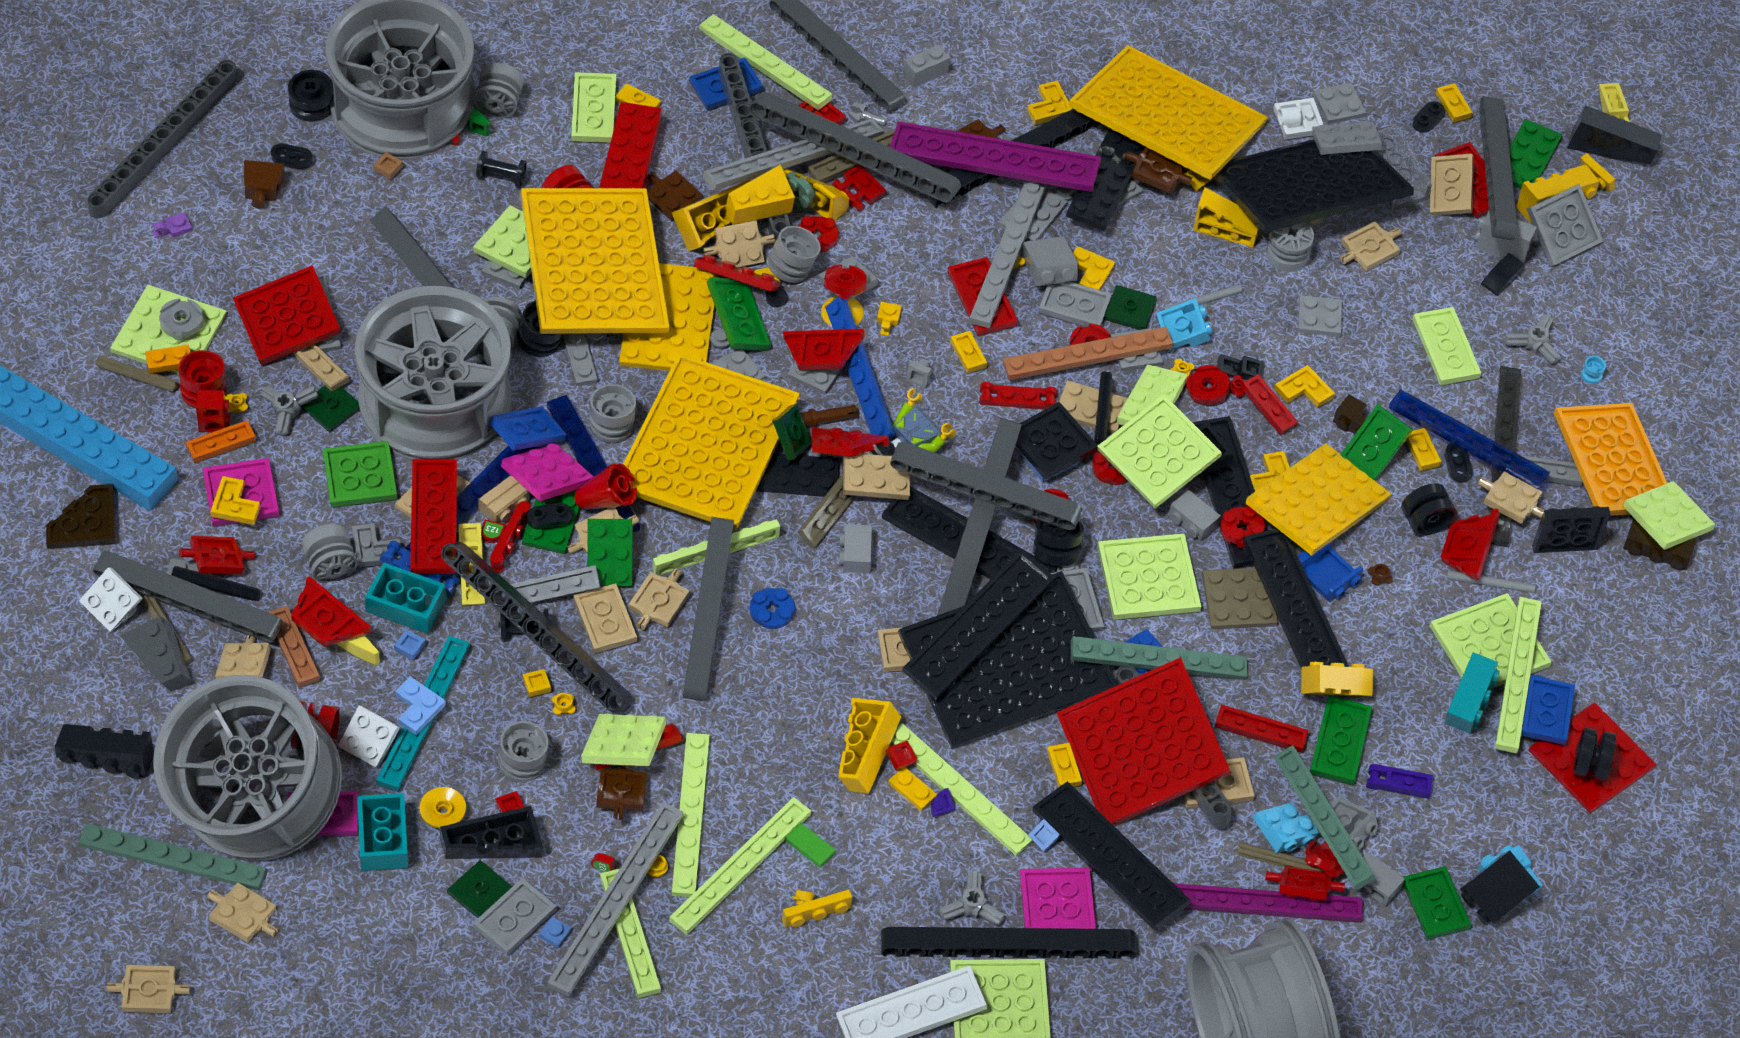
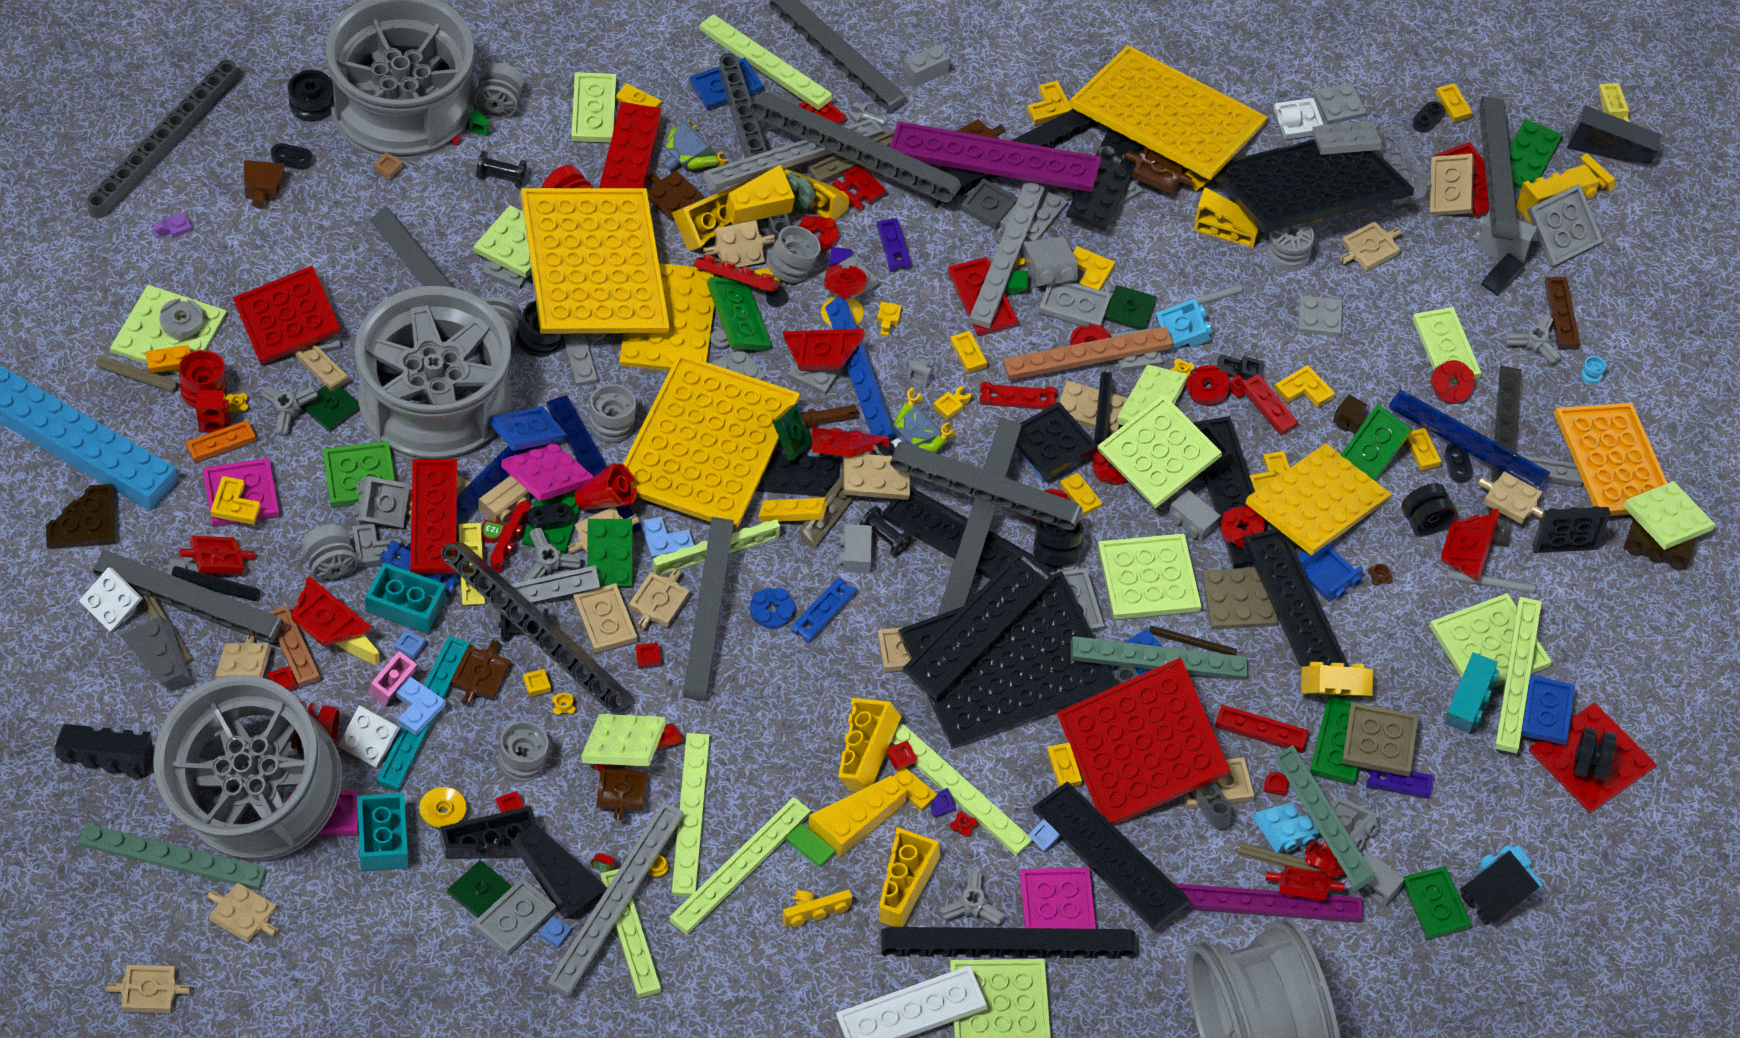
(283, 677): none -> red plate
(381, 501): none -> light grey plate
(391, 678): none -> bright pink brick
(480, 673): none -> reddish brown plate
(546, 550): none -> light grey bush
(557, 872): none -> black wedge
(647, 655): none -> red plate
(659, 541): none -> light blue plate
(690, 150): none -> sand blue torso
(793, 509): none -> yellow plate
(823, 609): none -> blue plate
(839, 255): none -> dark purple tile
(857, 815): none -> yellow wedge
(893, 244): none -> dark purple plate
(898, 541): none -> black hose
(907, 874): none -> yellow wedge
(950, 404): none -> yellow plate
(964, 830): none -> red plate
(988, 203): none -> dark grey plate
(1017, 283): none -> green slope
(1081, 493): none -> yellow plate
(1193, 641): none -> dark brown bar
(1276, 784): none -> red tile
(1380, 739): none -> dark tan plate
(1441, 385): none -> red plate
(1562, 313): none -> reddish brown plate

